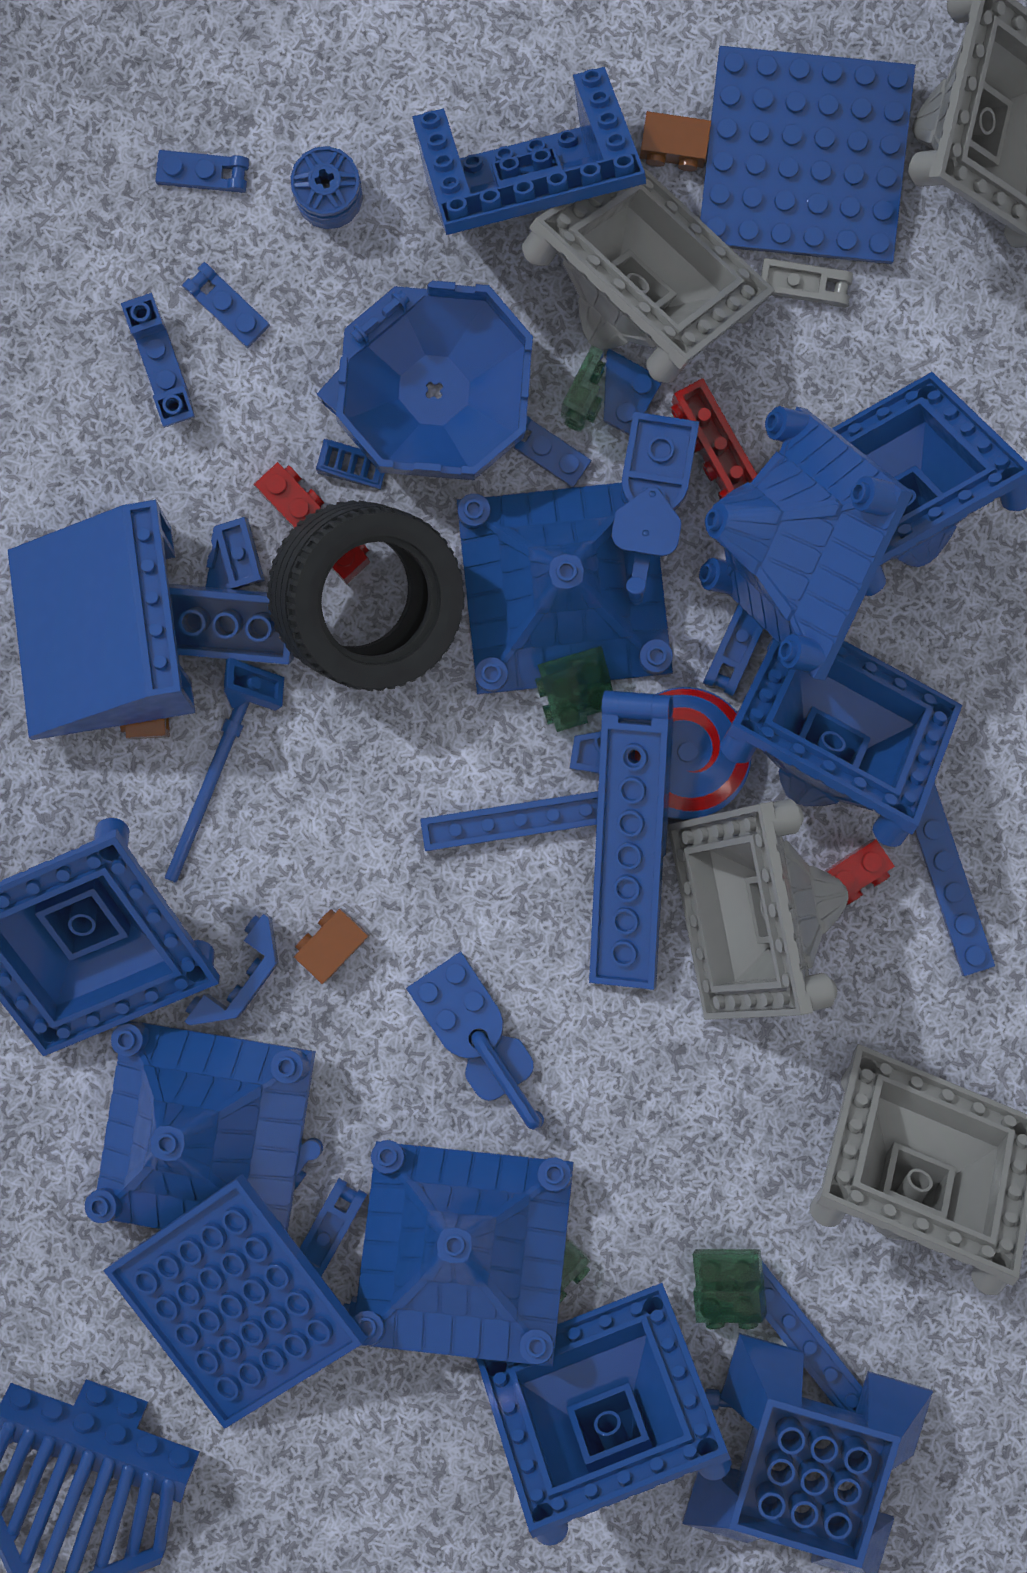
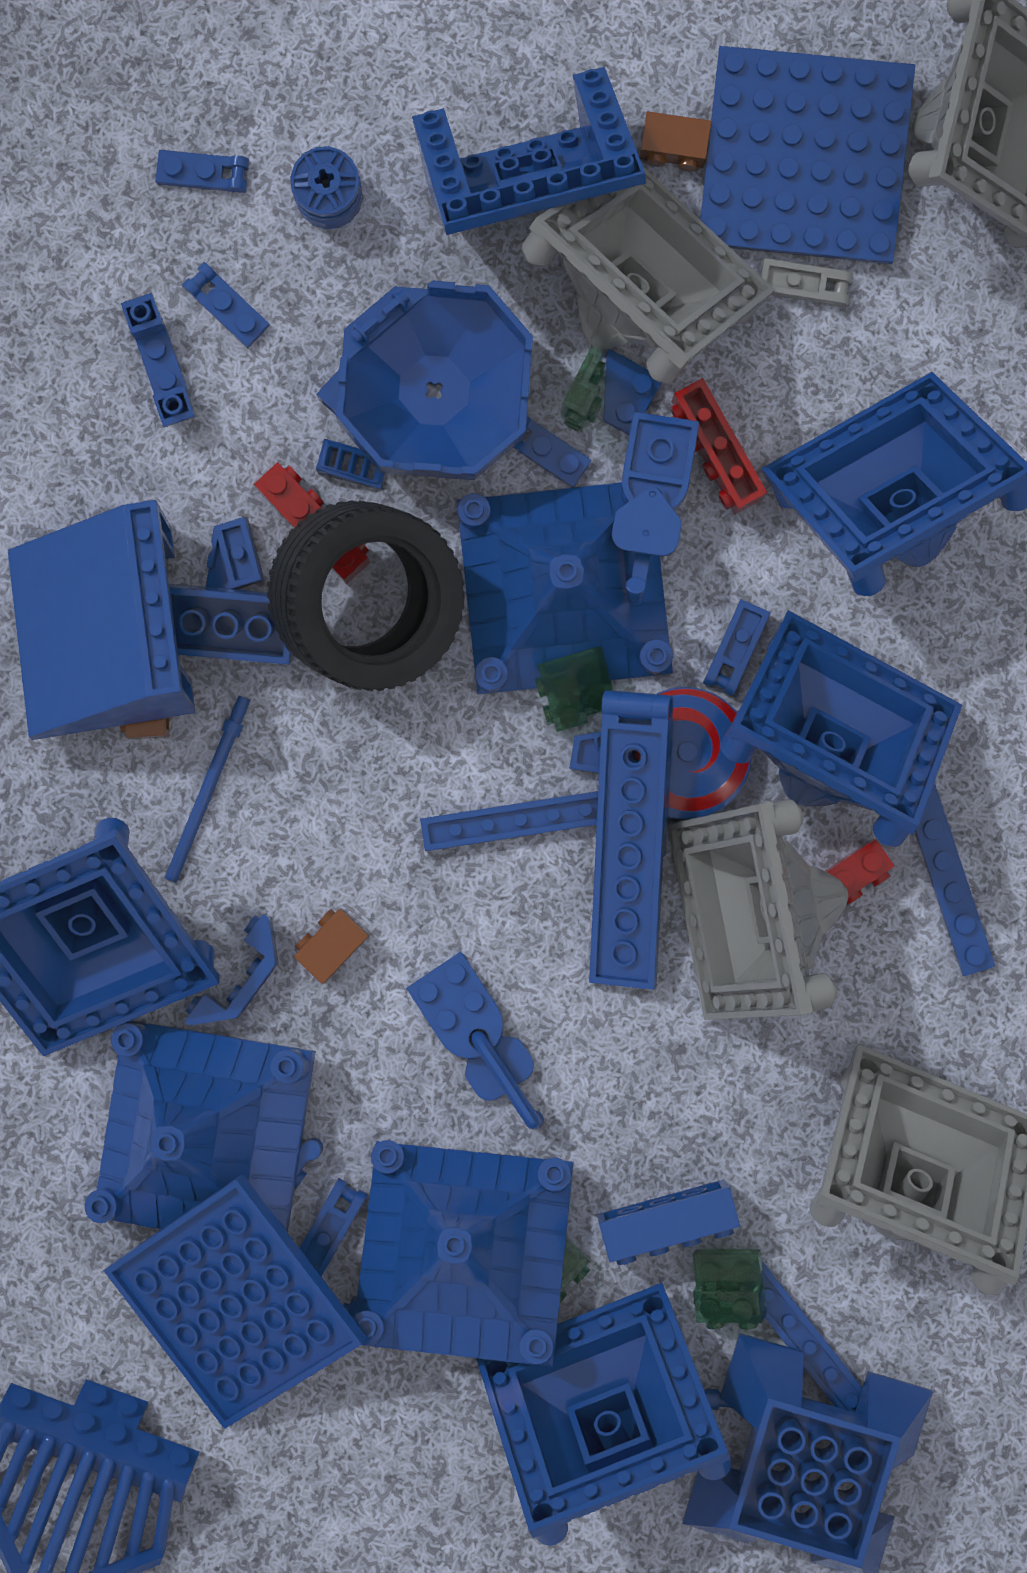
(251, 684): blue slope -> none
(668, 1221): none -> blue brick
(805, 538): blue piece -> none

